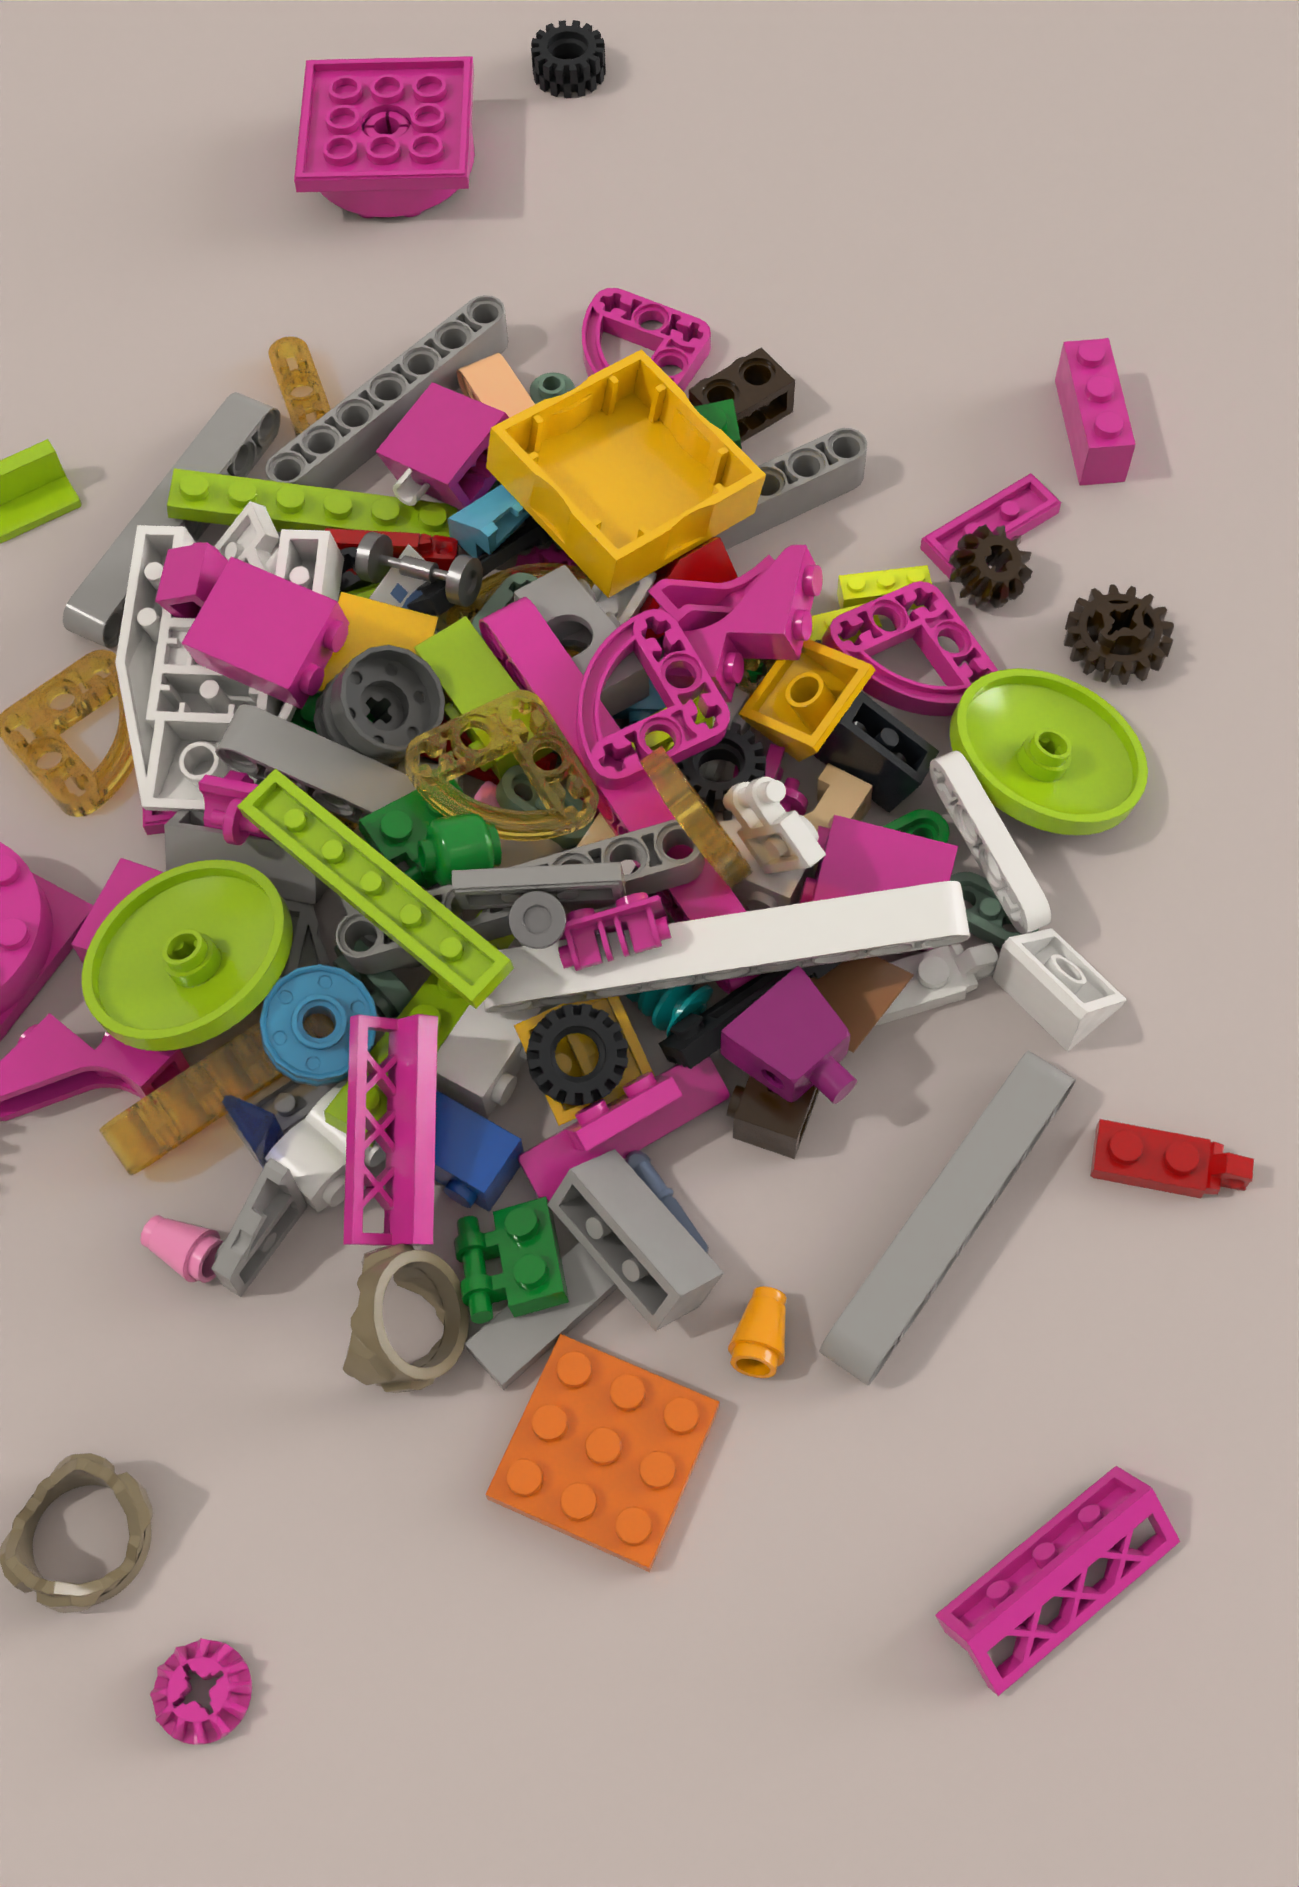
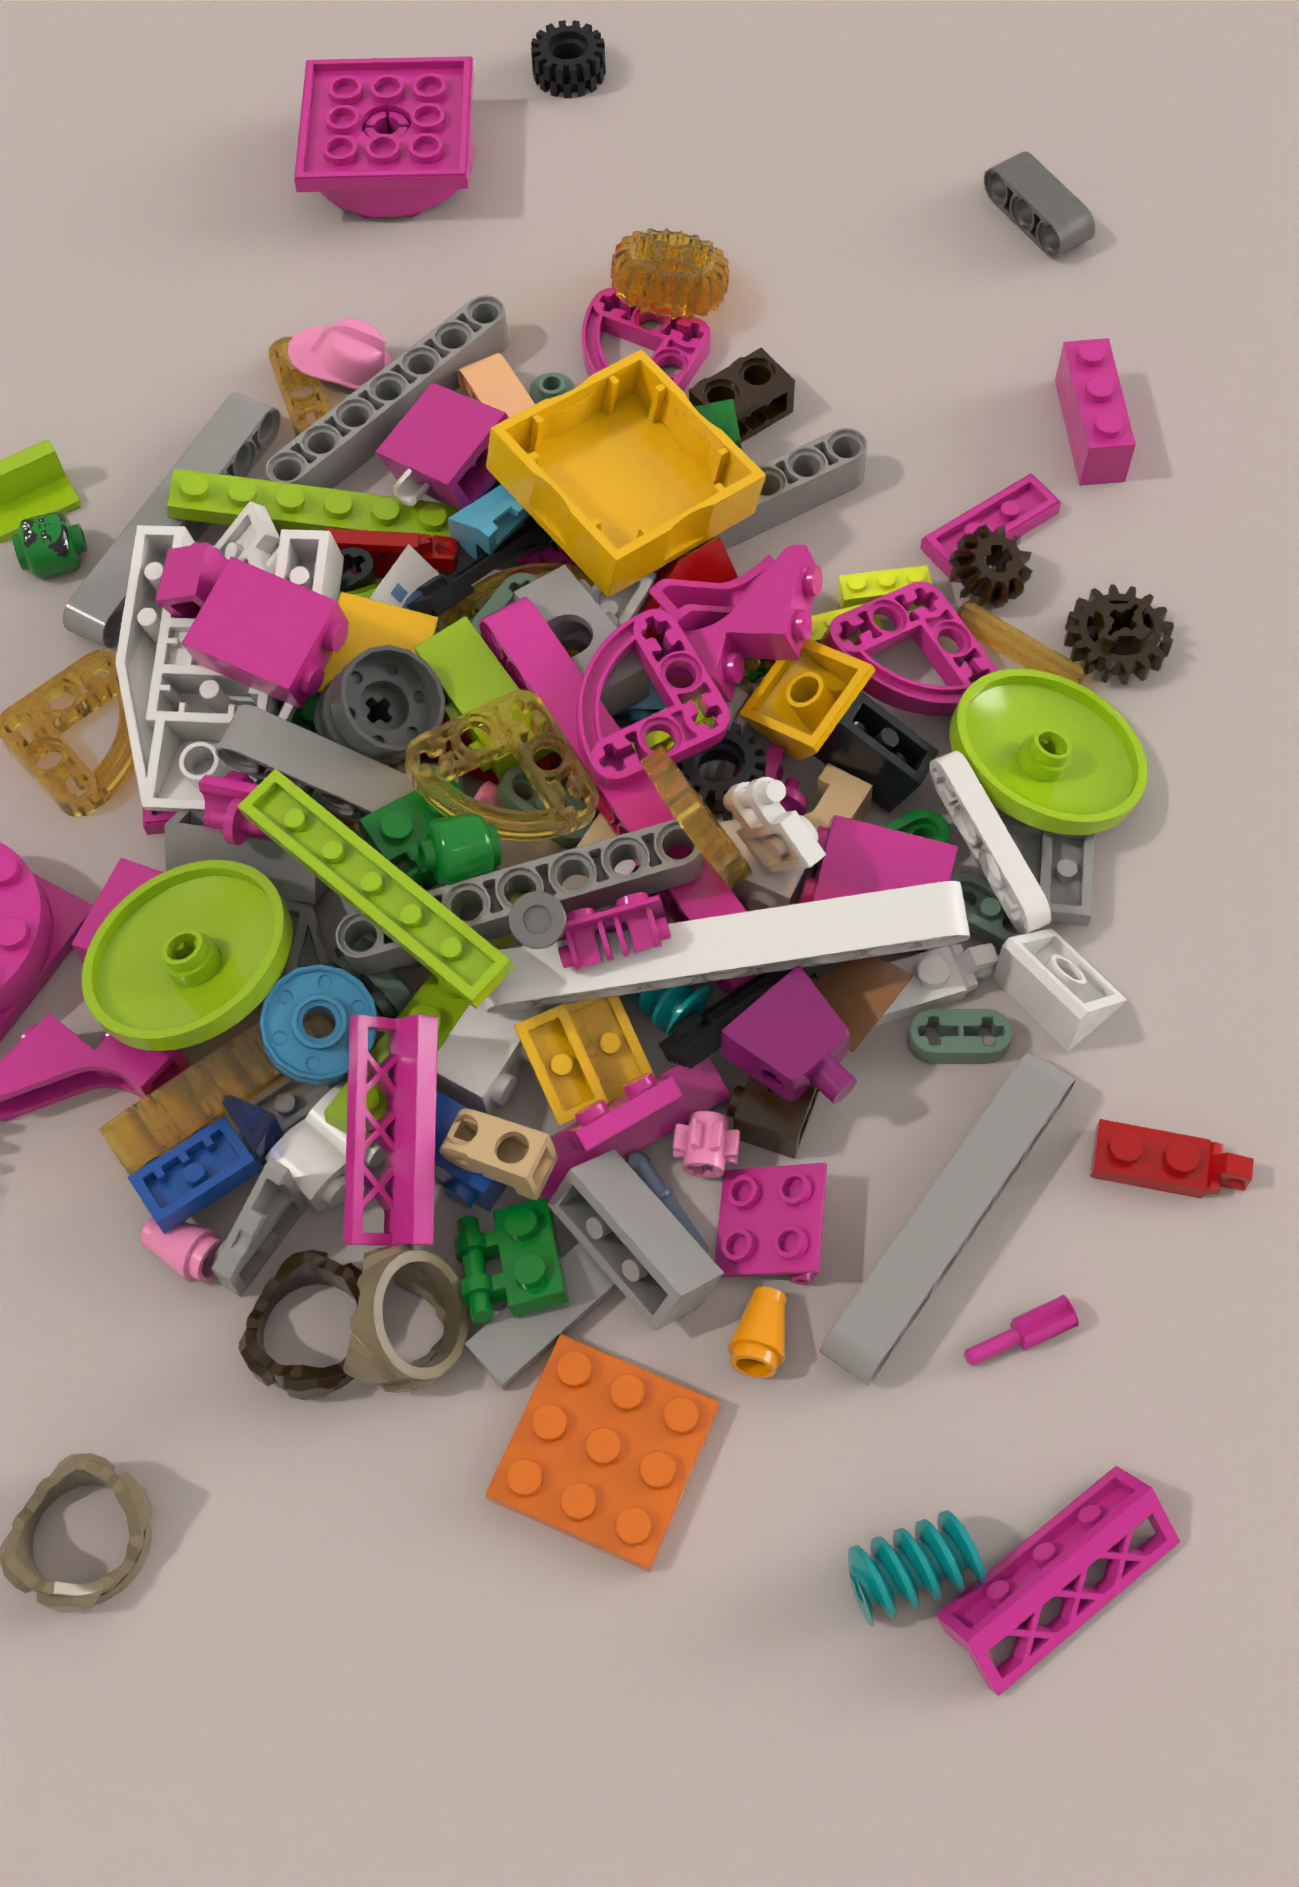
(49, 545): none -> green head
(194, 1174): none -> blue bracket
(229, 1697): dark pink gear -> none
(295, 1272): none -> dark brown piece
(340, 353): none -> bright pink piece
(376, 557): flat silver wheel -> none
(501, 1151): none -> tan leg
(565, 882): light grey tile -> none
(586, 1021): black tyre -> none
(669, 273): none -> clear yellow gear
(706, 1144): none -> bright pink gear
(772, 1221): none -> dark pink hinge
(913, 1564): none -> teal piece
(959, 1036): none -> sand green beam
(1017, 644): none -> clear yellow axle
(1028, 1330): none -> dark pink axle
(1039, 204): none -> flat silver beam
(1060, 866): none -> light grey wing

